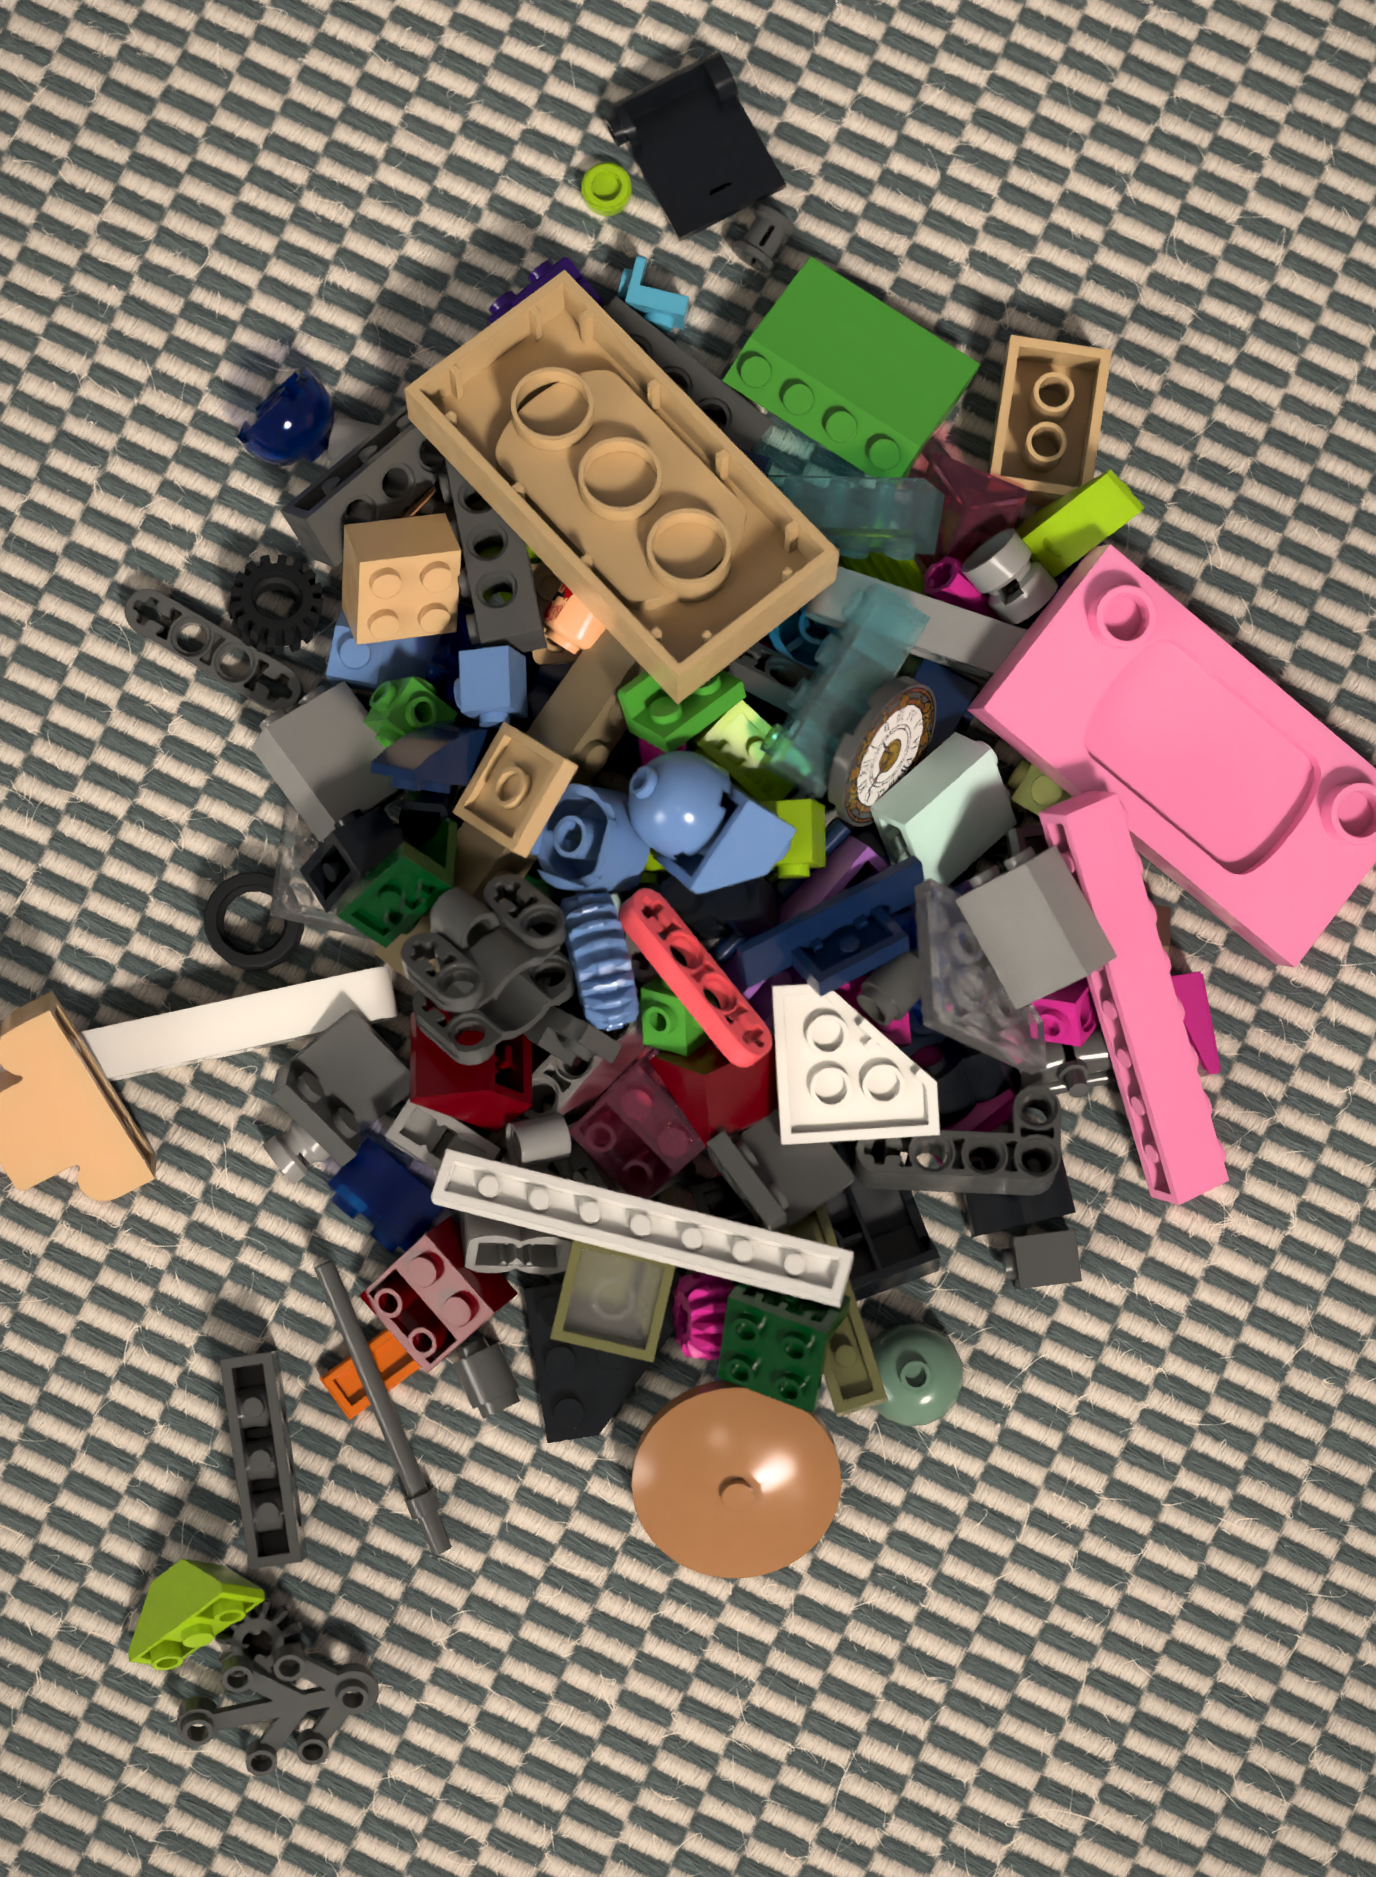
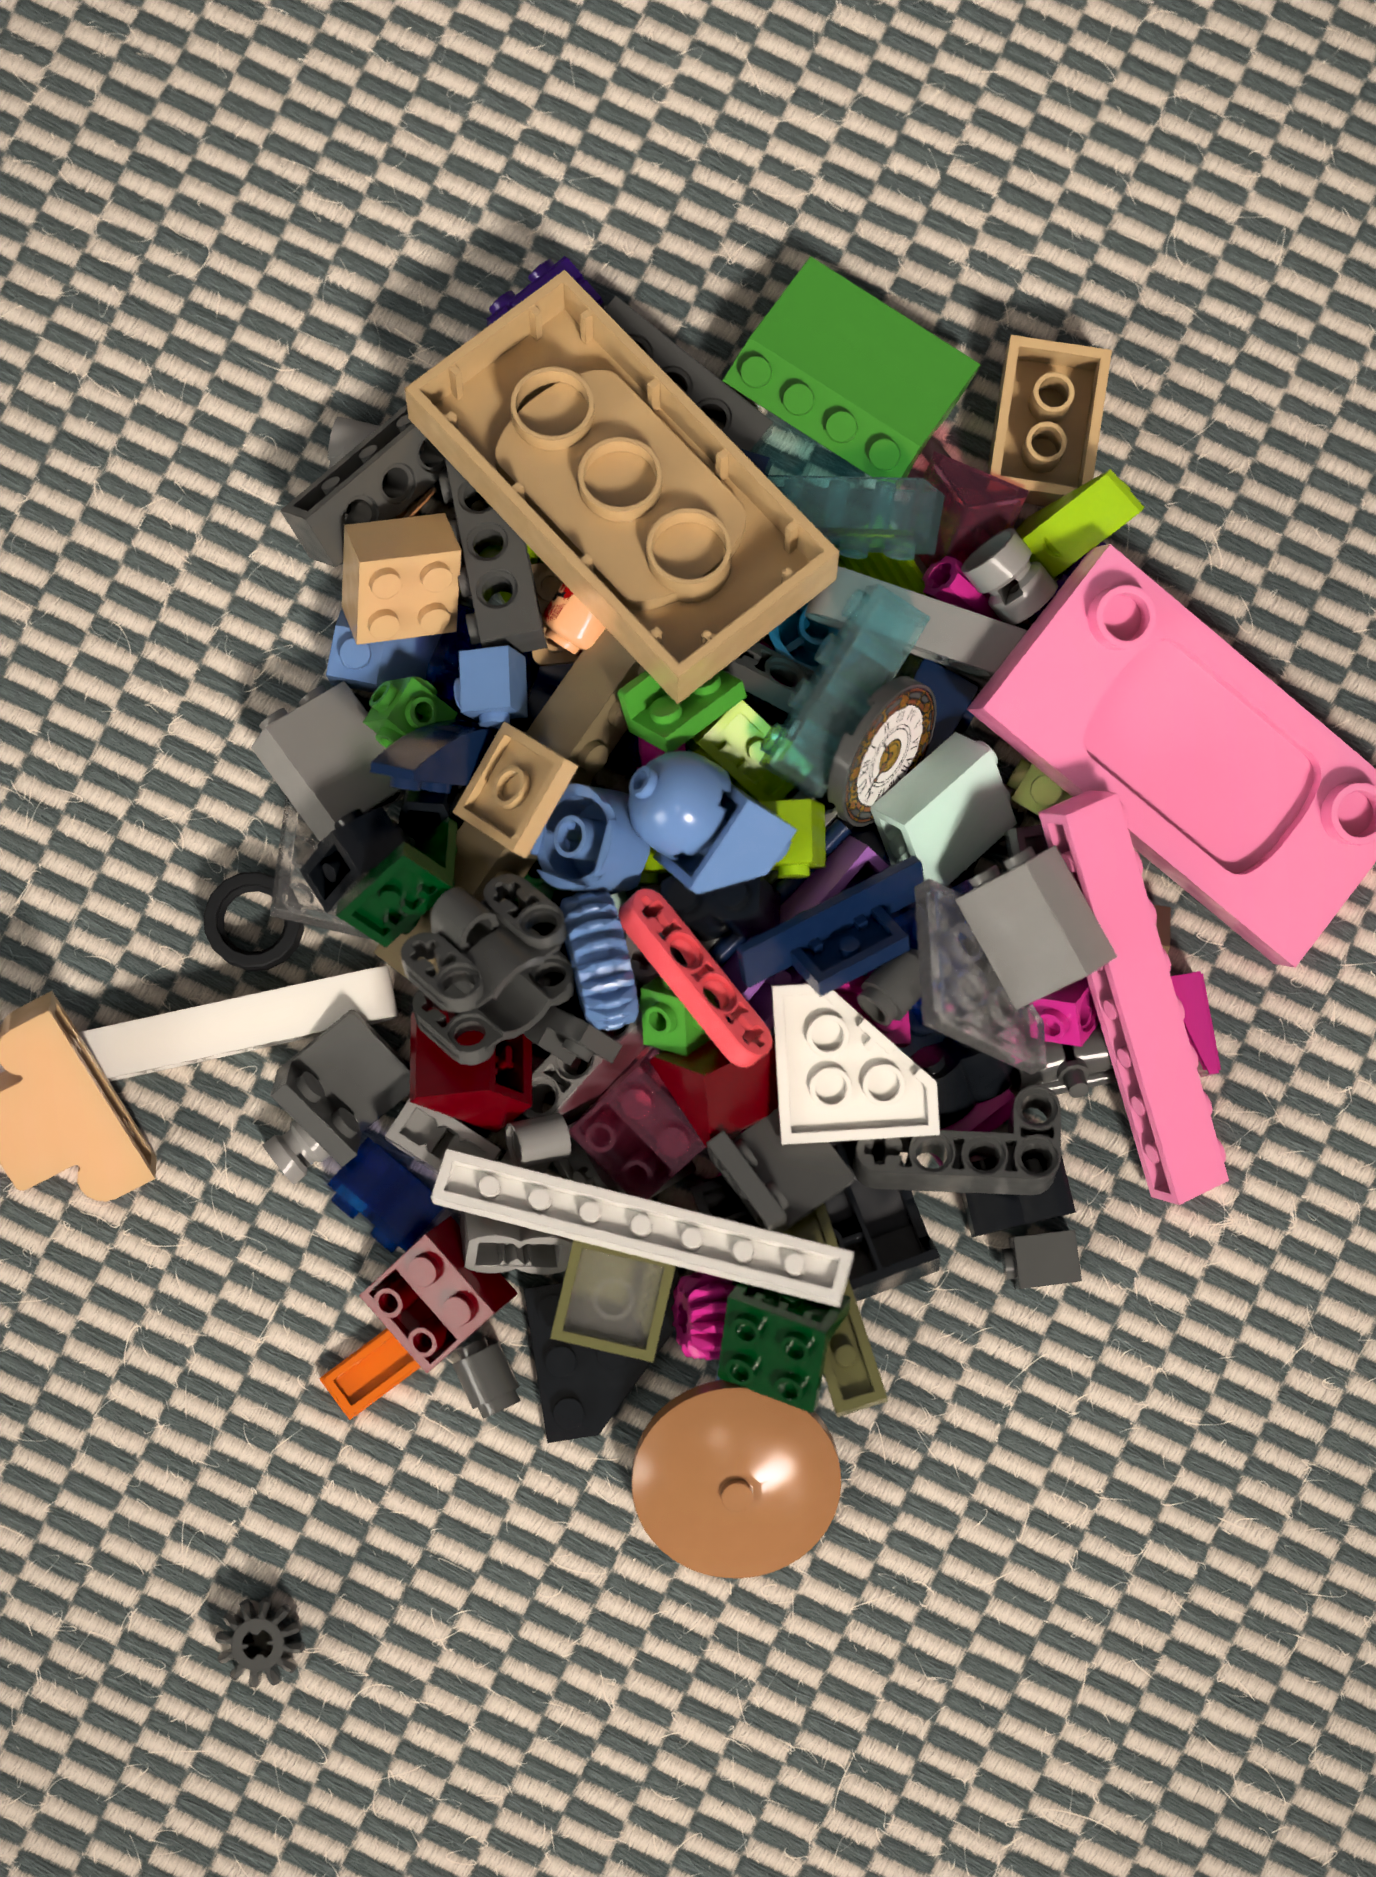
(188, 1610): lime slope -> none
(211, 656): dark grey beam -> none
(263, 1460): dark grey brick -> none
(282, 578): black tyre -> none
(283, 1704): dark grey plant -> none
(290, 422): clear blue cylinder -> none
(421, 1500): dark grey bar -> none
(606, 189): lime tile -> none
(658, 307): medium azure bracket -> none
(693, 141): black door -> none
(767, 221): dark grey bush -> none
(918, 1374): sand green cylinder -> none

